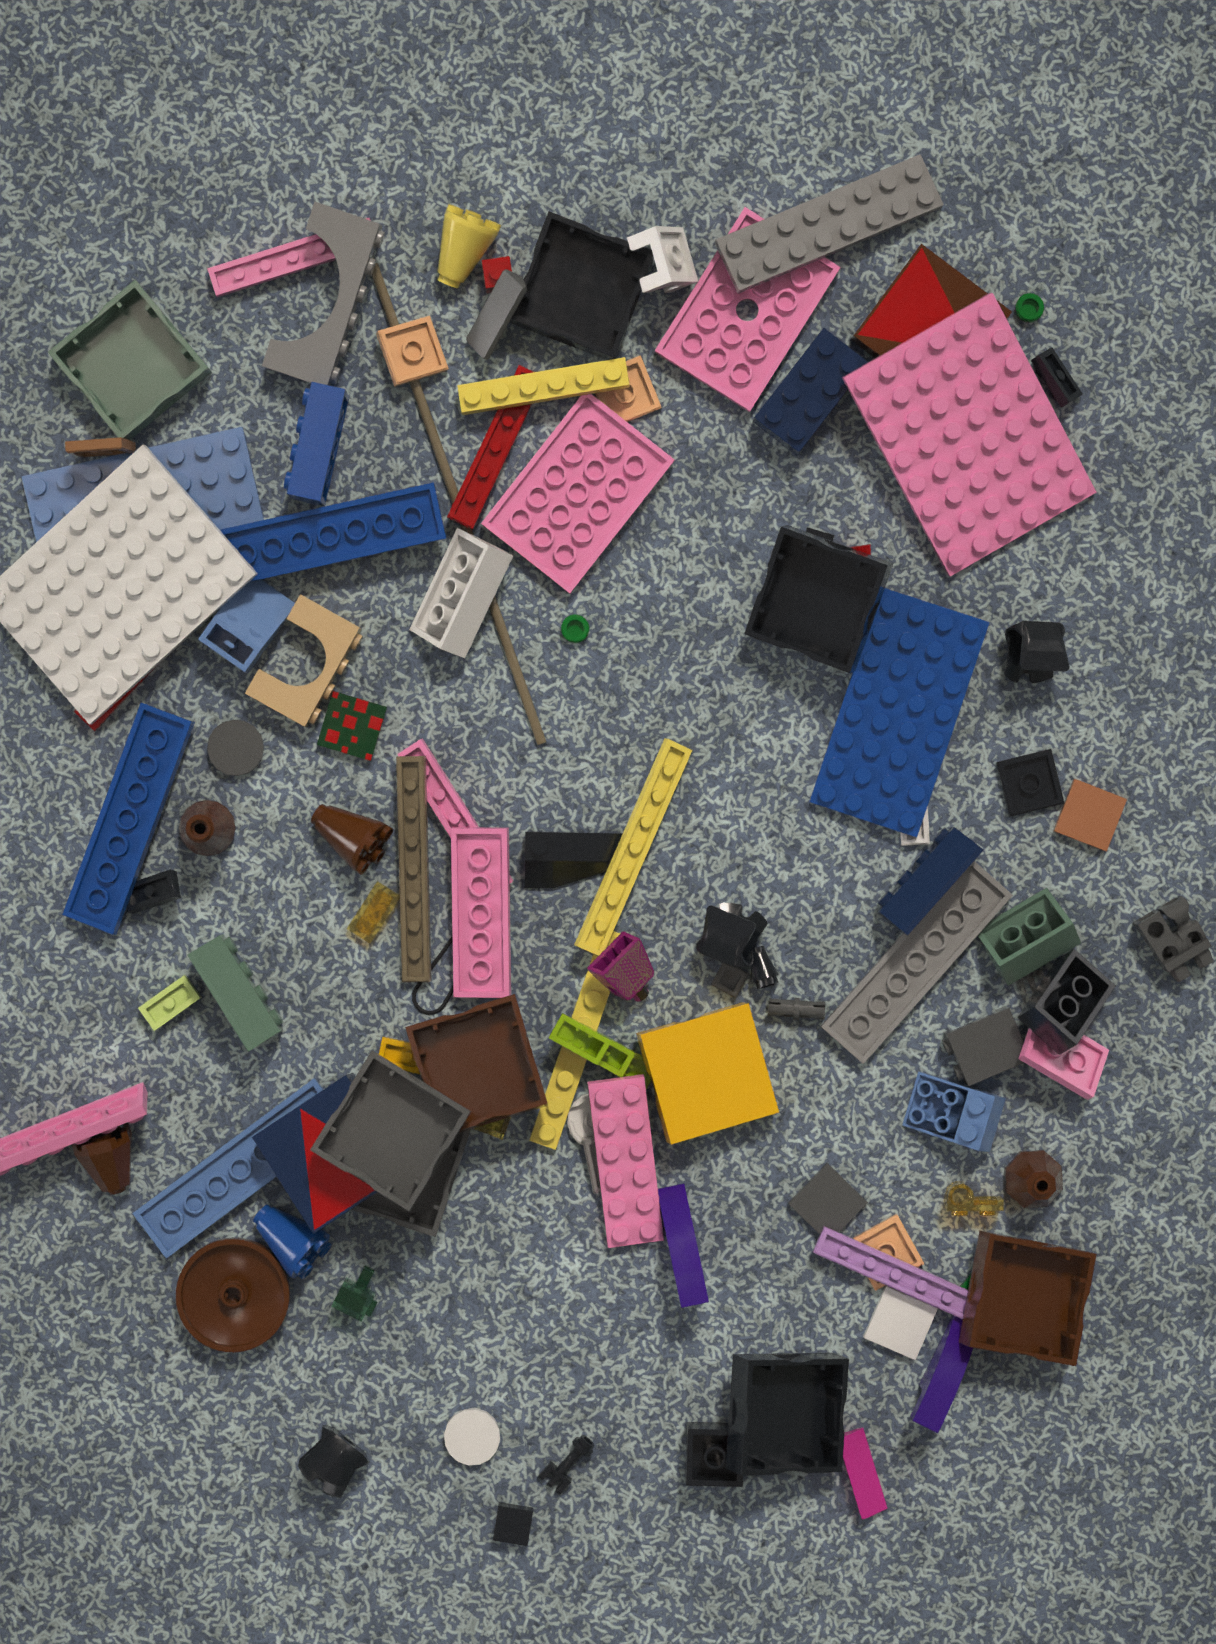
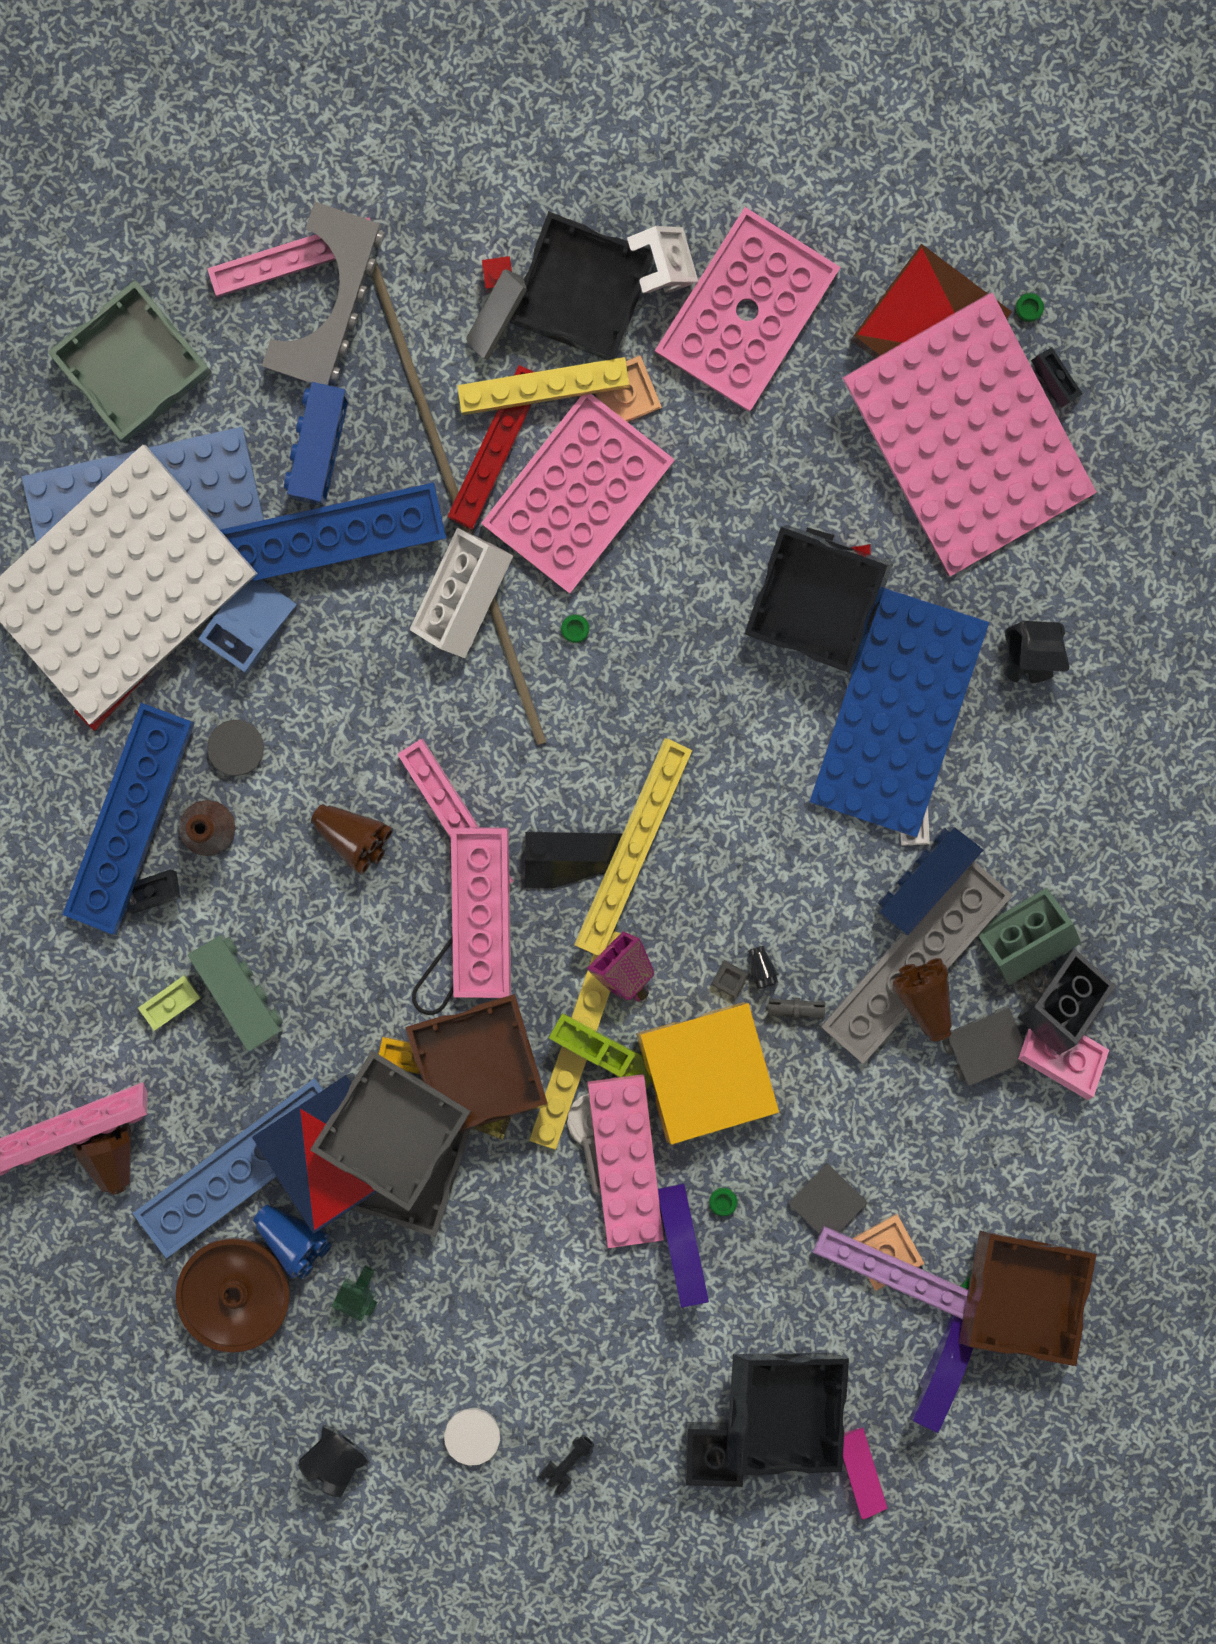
(100, 447): medium nougat tile -> none
(302, 702): tan arch -> none
(352, 725): dark green tile -> none
(373, 912): clear yellow plate -> none
(412, 351): light nougat tile -> none
(413, 868): dark tan tile -> none
(463, 244): light yellow cone -> none
(513, 1524): black piece -> none
(723, 1201): none -> green tile
(730, 935): black piece -> none
(808, 392): dark blue brick -> none
(828, 223): light grey plate -> none
(900, 1322): white tile -> none
(926, 997): none -> reddish brown cone
(954, 1112): medium blue slope -> none
(984, 1204): clear yellow plate -> none
(1026, 1171): reddish brown cone -> none
(1030, 782): black tile -> none
(1090, 815): nougat tile -> none
(1177, 947): dark grey hips -> none

